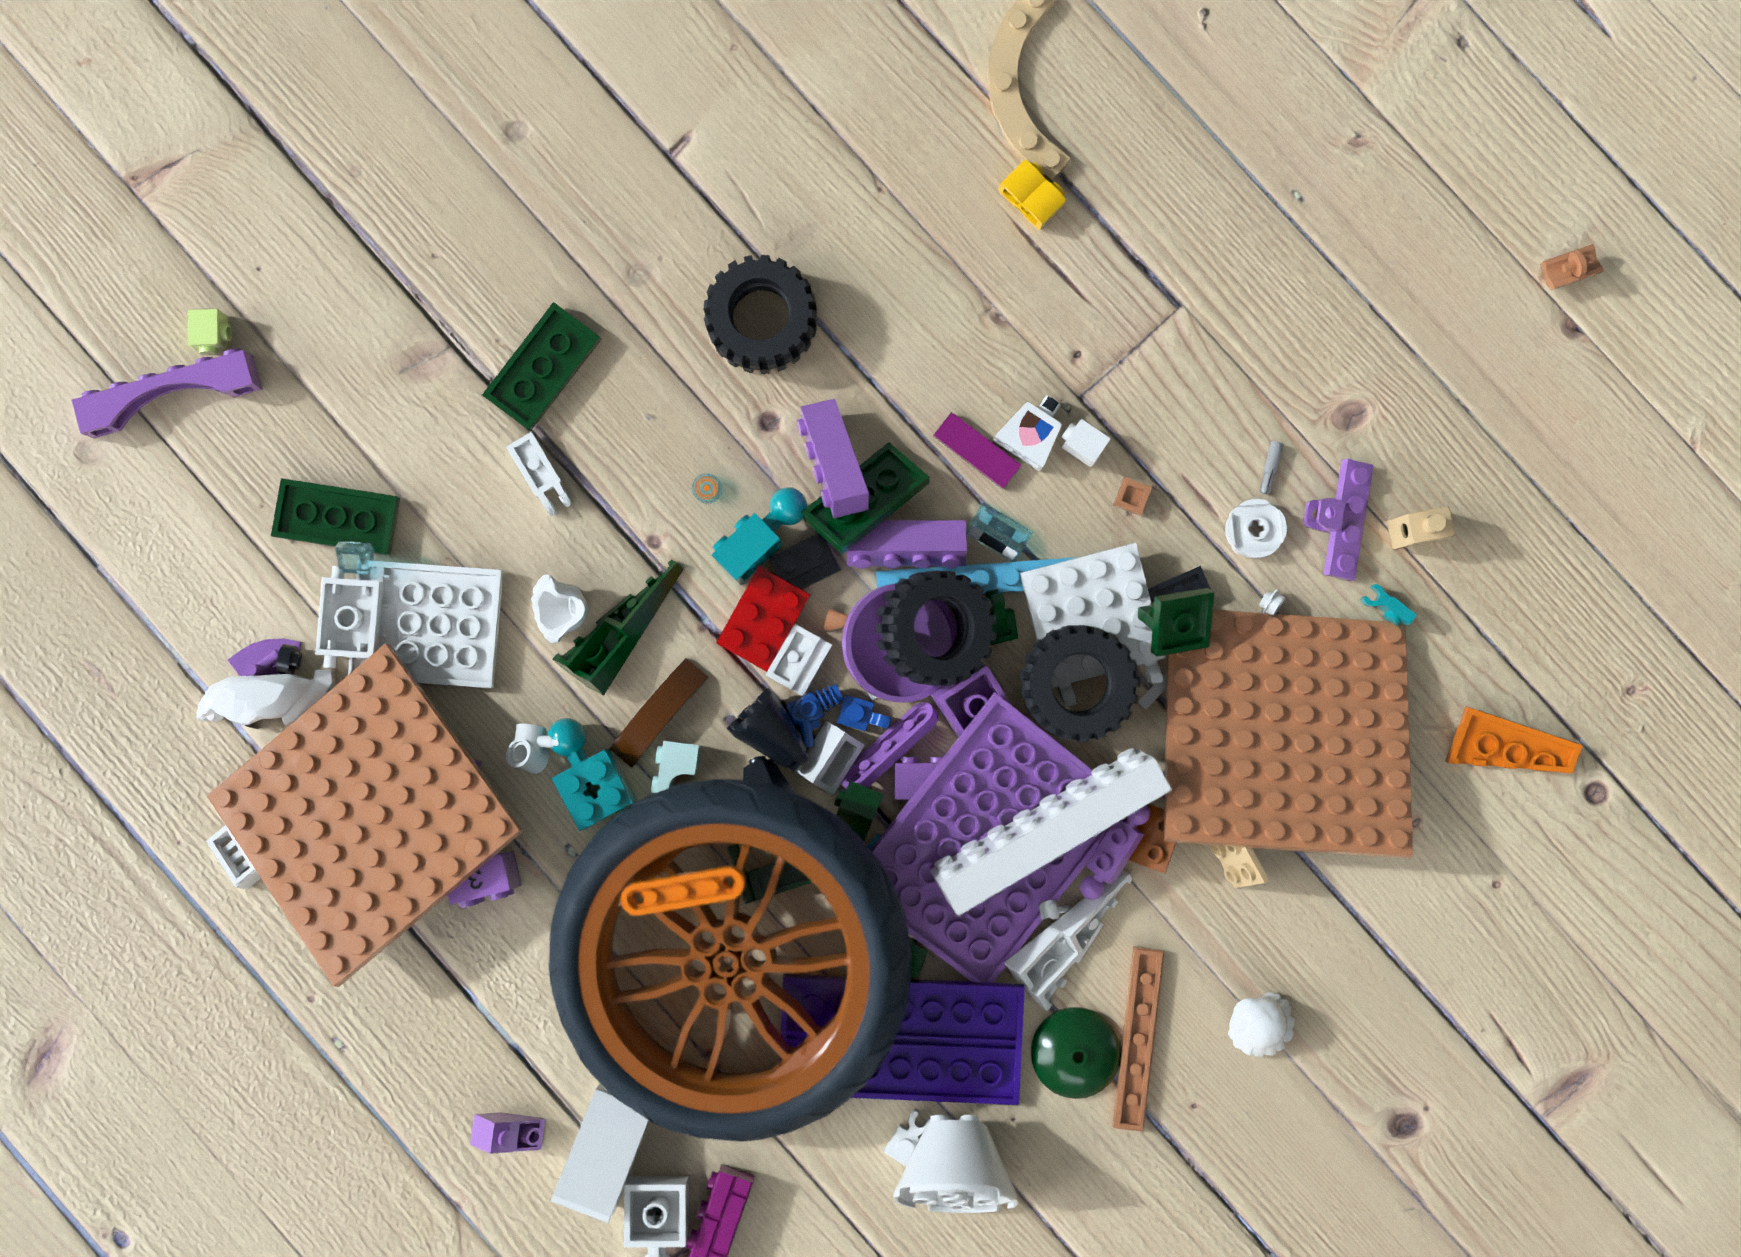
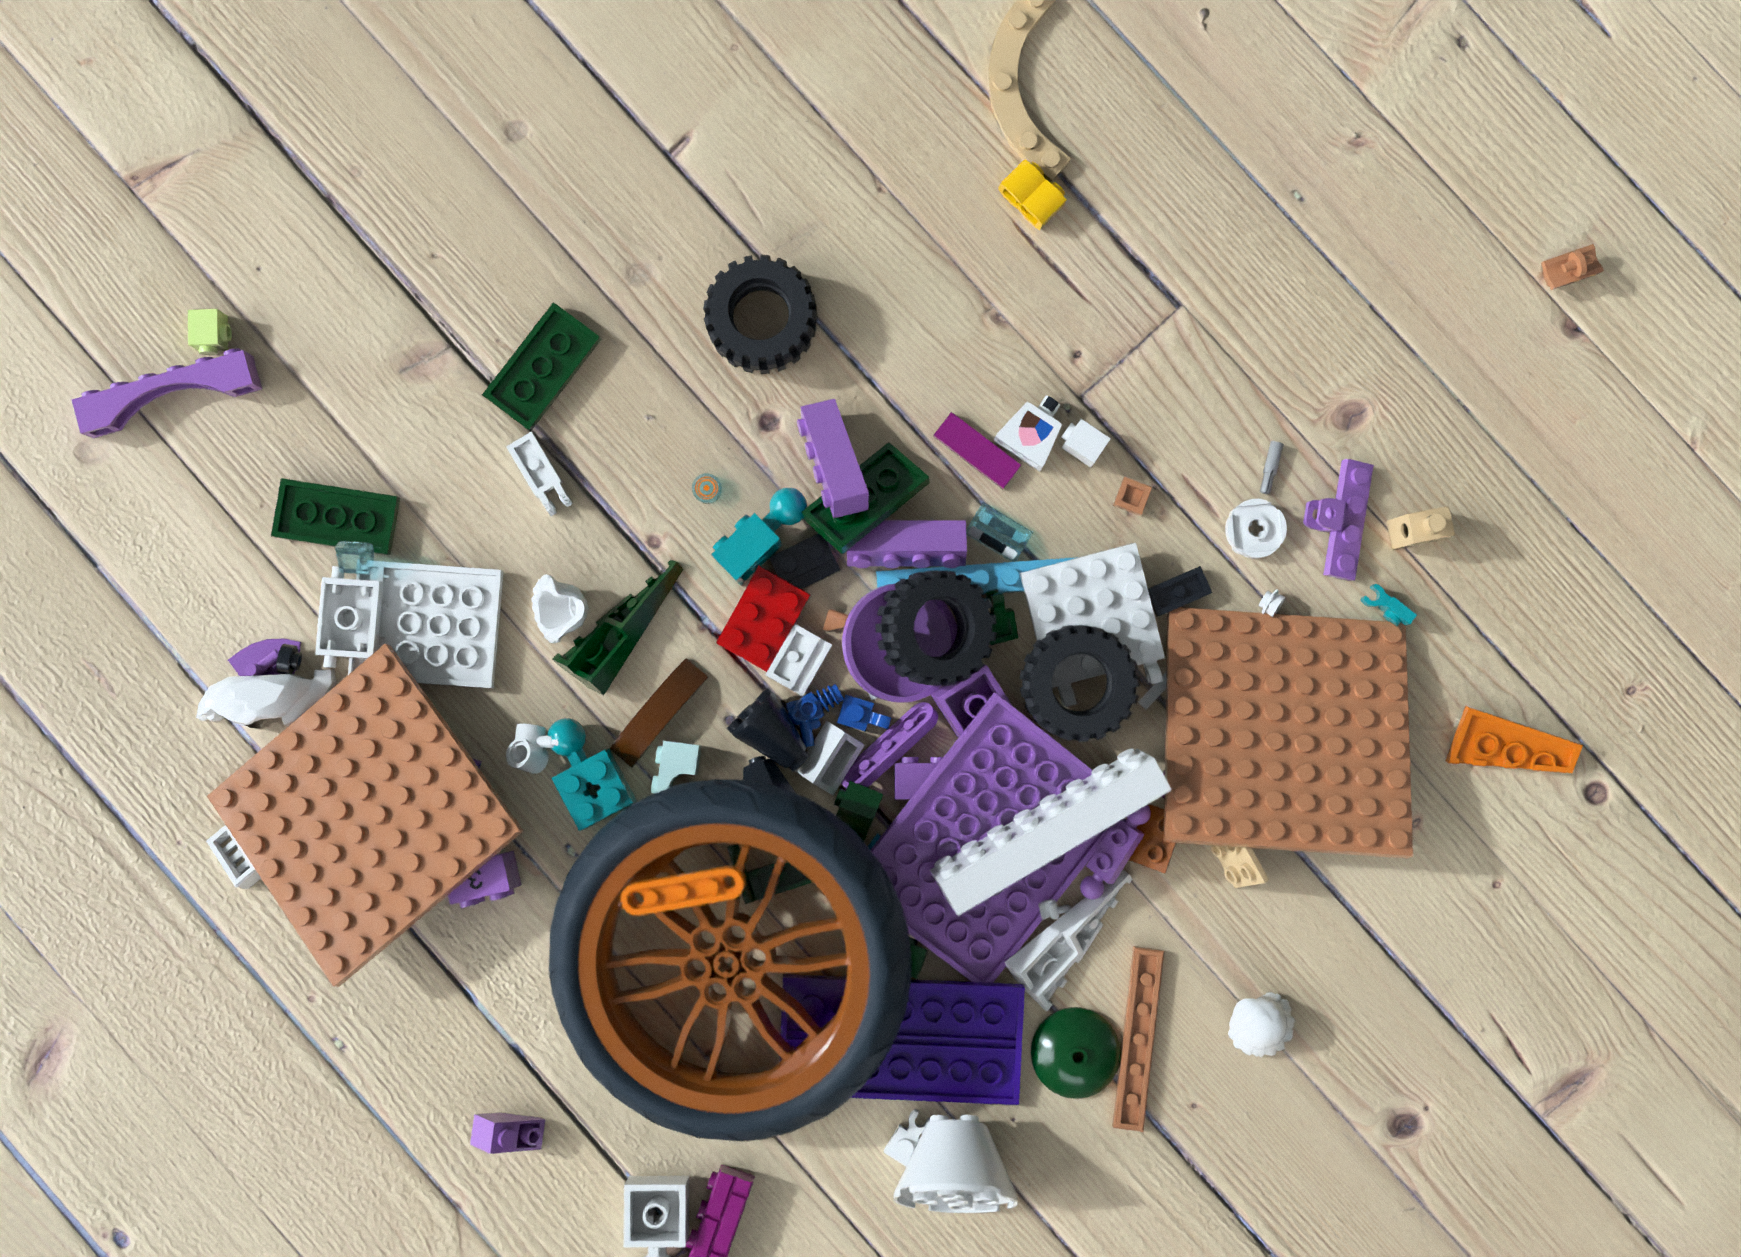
(601, 1157): white slope -> none
(1179, 621): dark green bracket -> none

